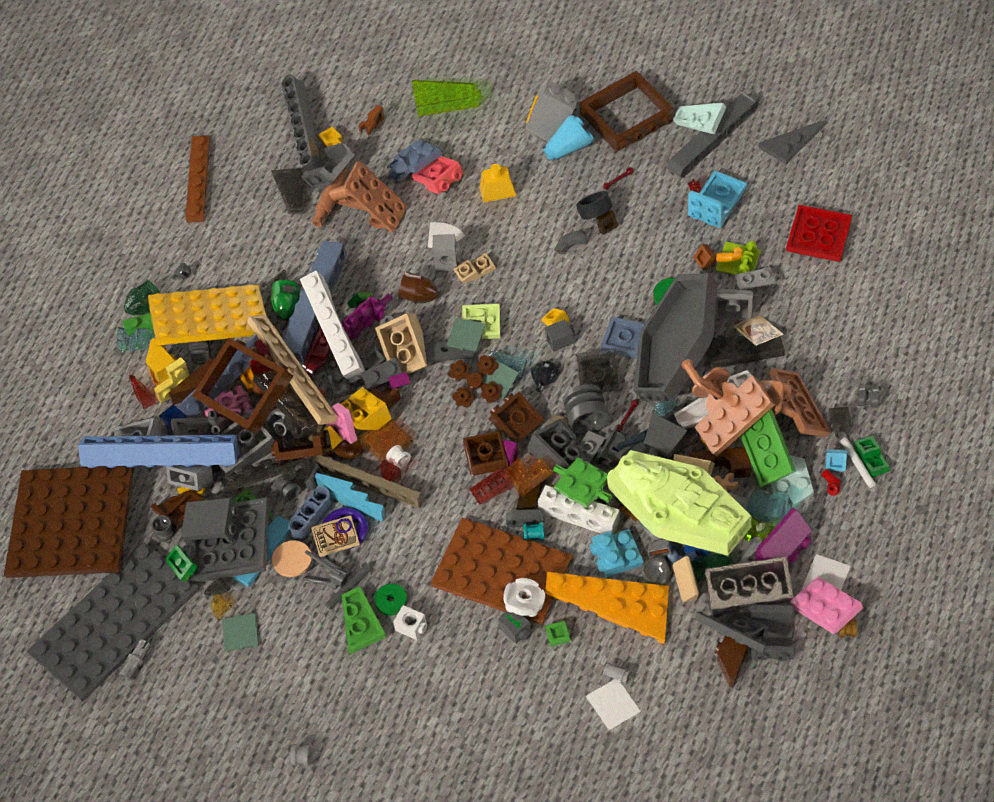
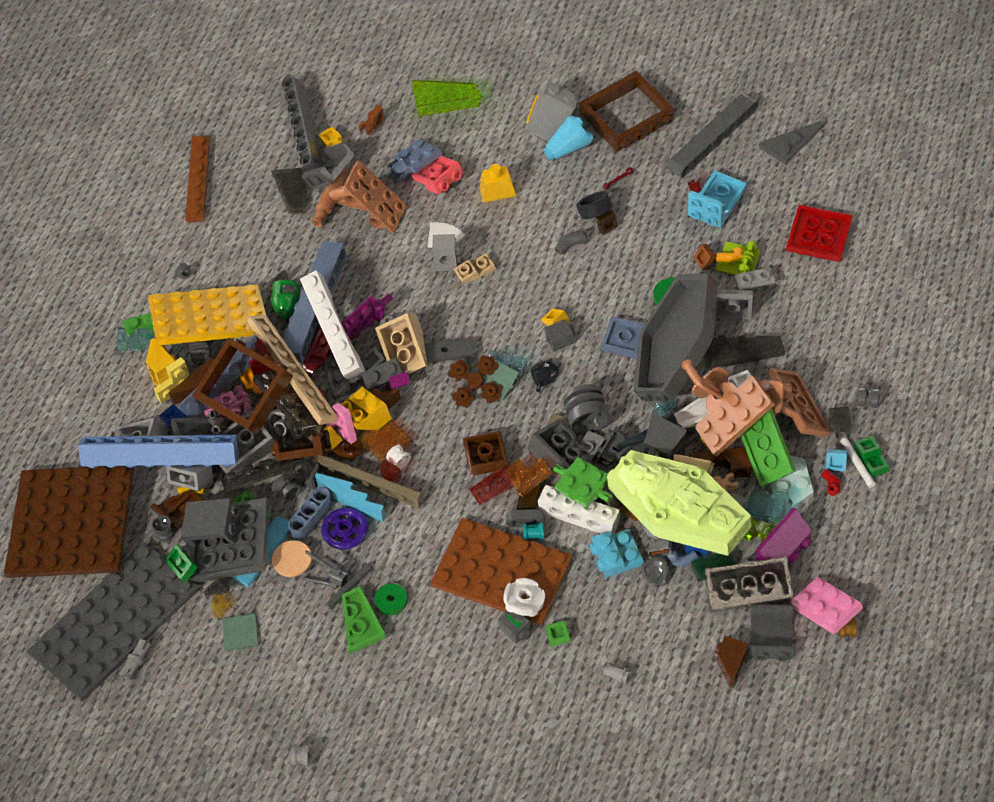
(137, 299): clear green helmet -> none
(142, 393): clear red slope -> none
(330, 540): tan sticker -> none
(357, 298): green tile -> none
(409, 615): white brick -> none
(417, 288): reddish brown helmet -> none
(466, 334): sand green piece -> none
(485, 314): yellowish green plate -> none
(511, 451): magenta slope -> none
(515, 417): reddish brown plate -> none
(598, 369): clear smoke slope -> none
(613, 704): white sticker -> none
(618, 601): light orange wing -> none
(634, 403): dark red hinge -> none
(685, 579): tan slope -> none
(700, 117): light aqua wing -> none
(737, 626): dark grey wing -> none
(758, 330): tan sticker -> none
(828, 570): white sticker -> none

